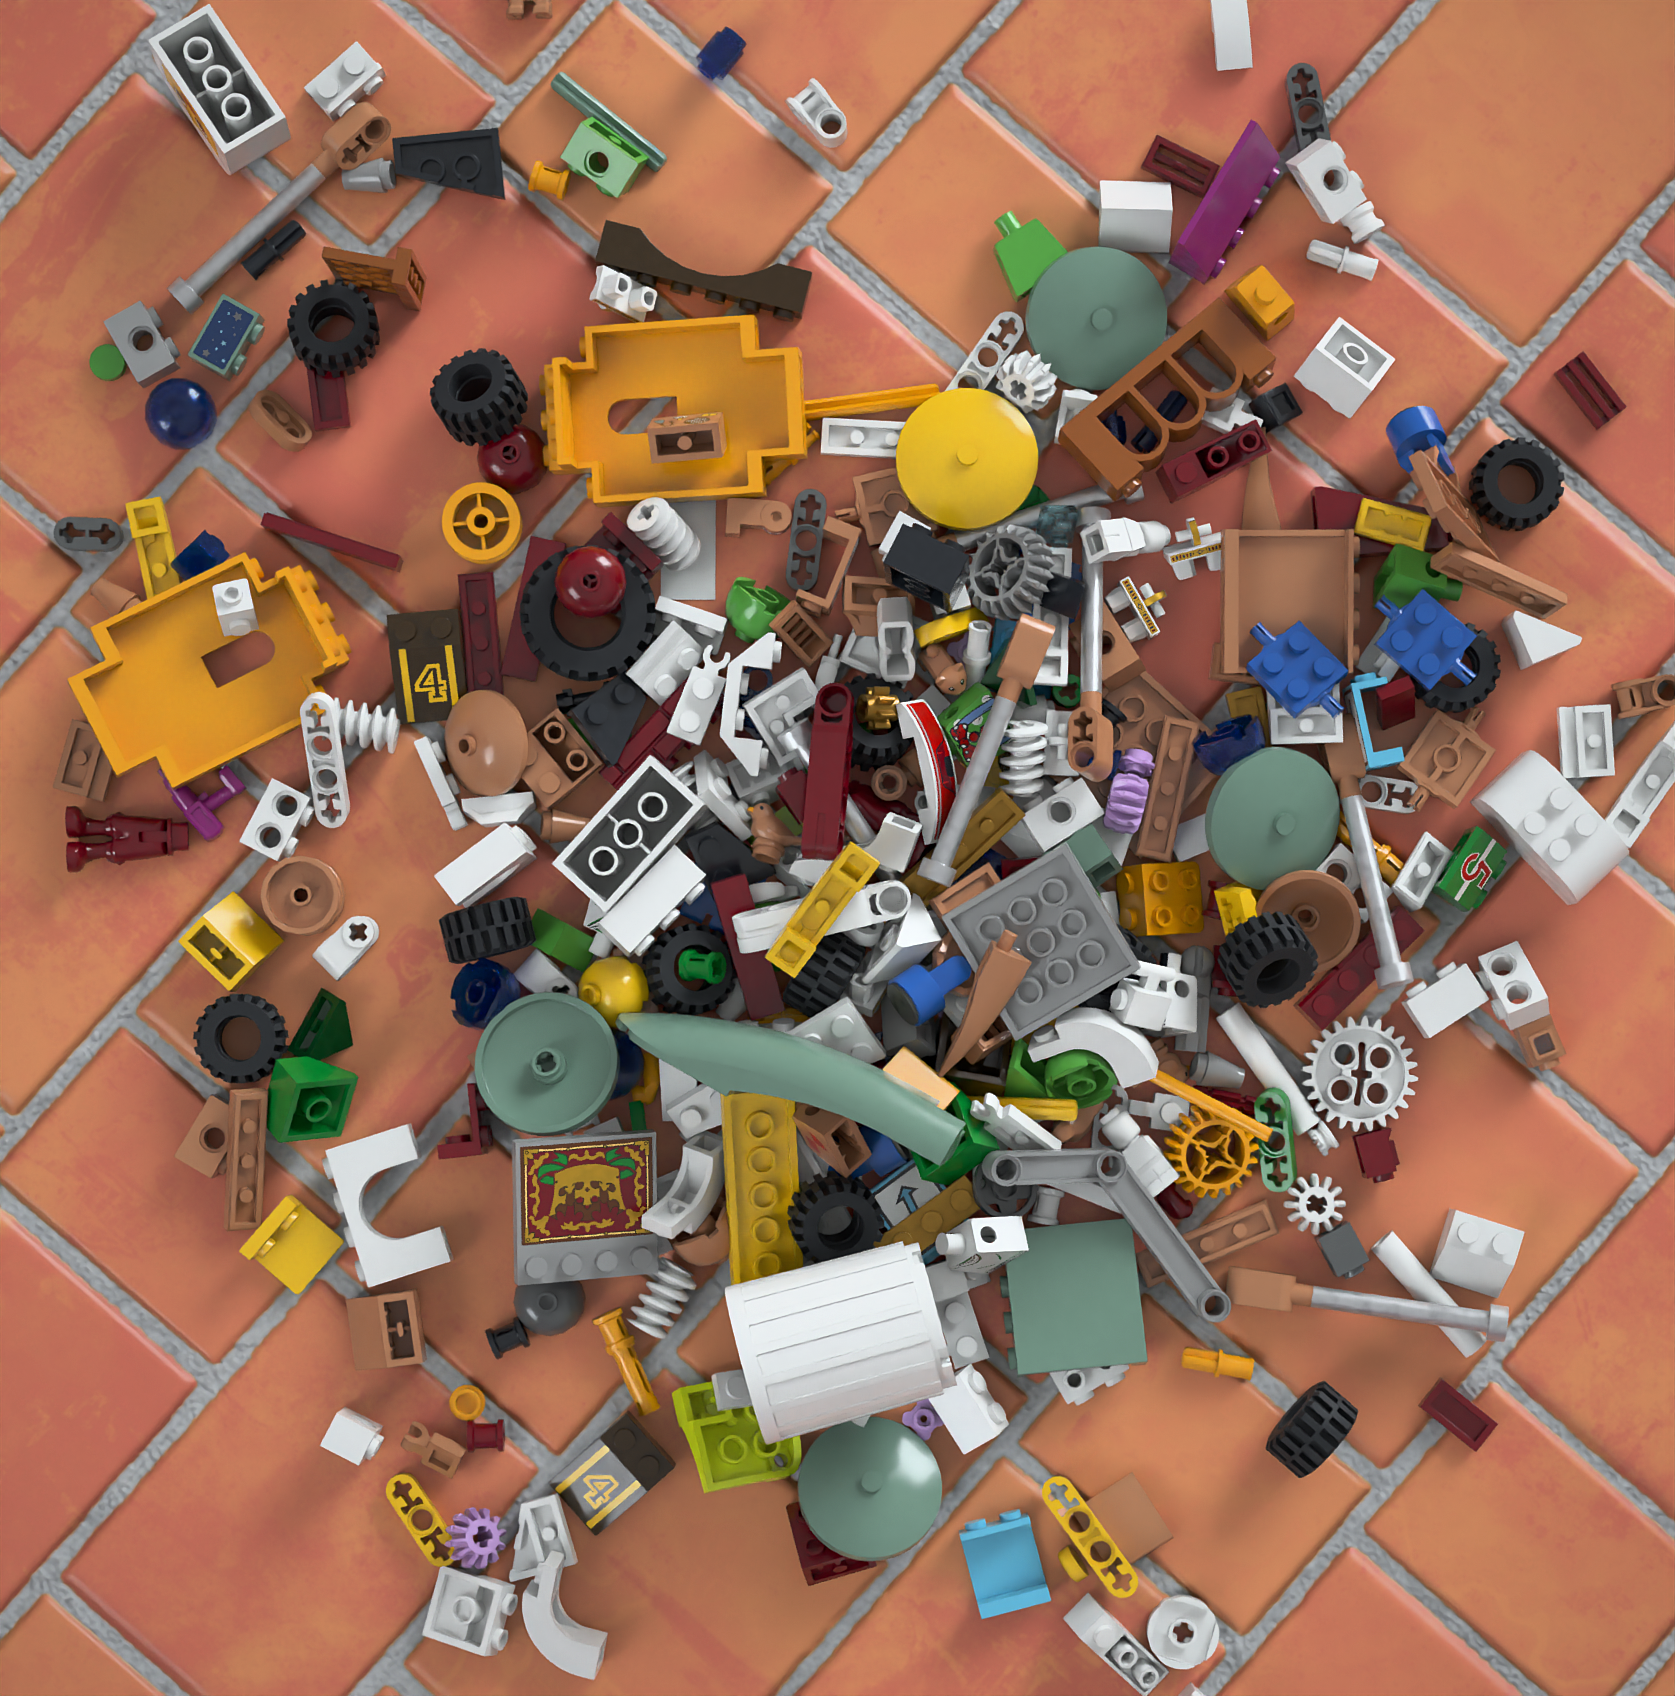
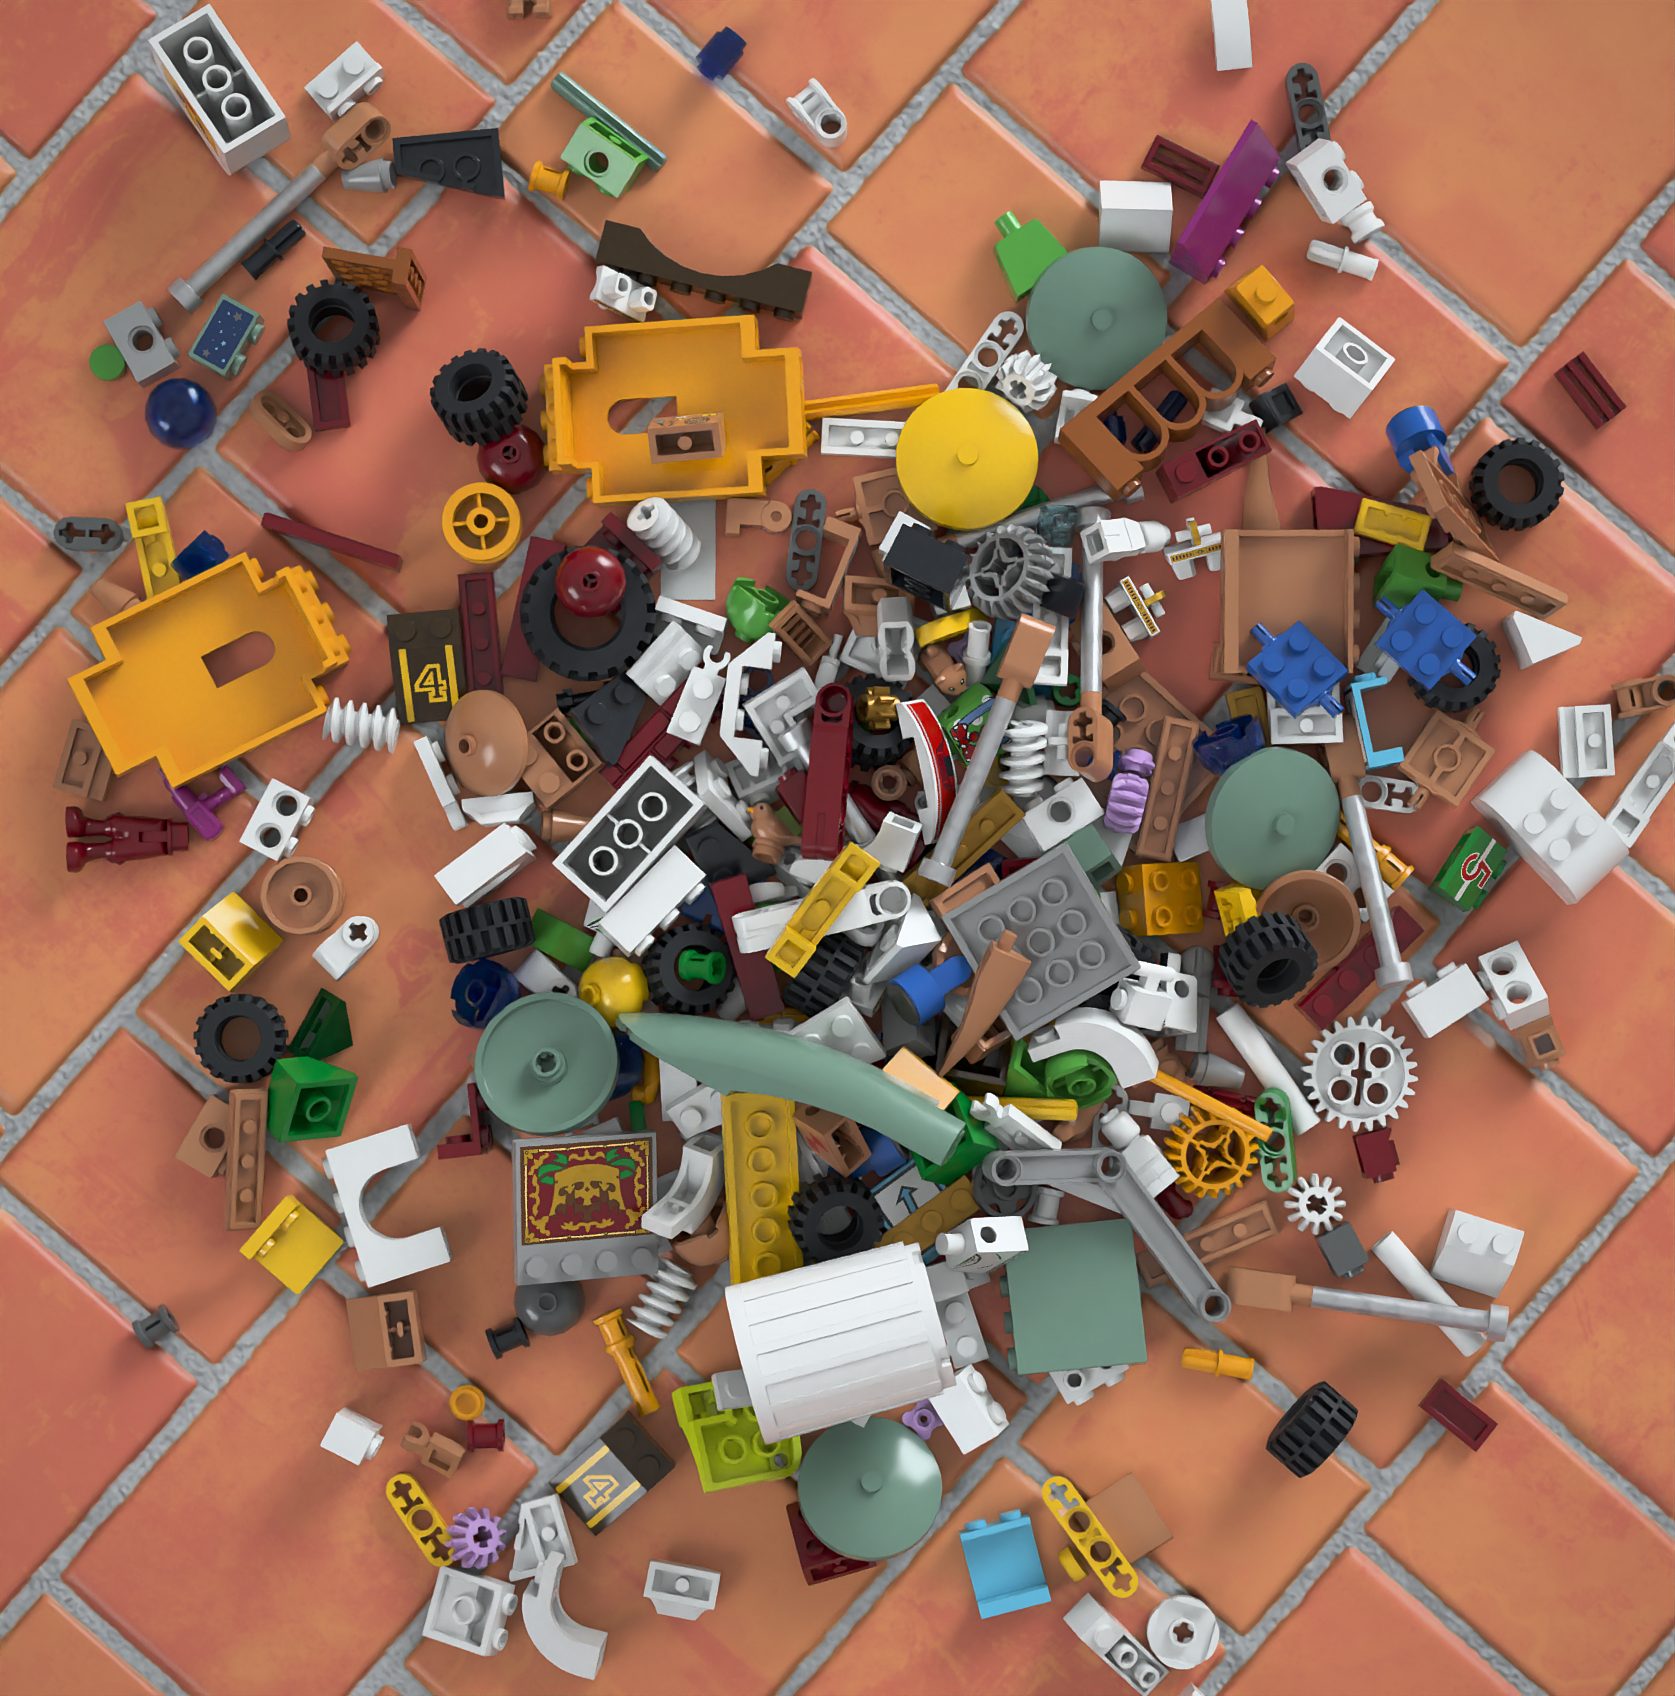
(155, 1326): none -> dark grey bush
(235, 607): white bracket -> none
(320, 760): white beam -> none
(681, 1588): none -> white slope
(1323, 1137): white bush -> none
(1395, 702): dark red tile -> none
(1421, 872): white slope -> none

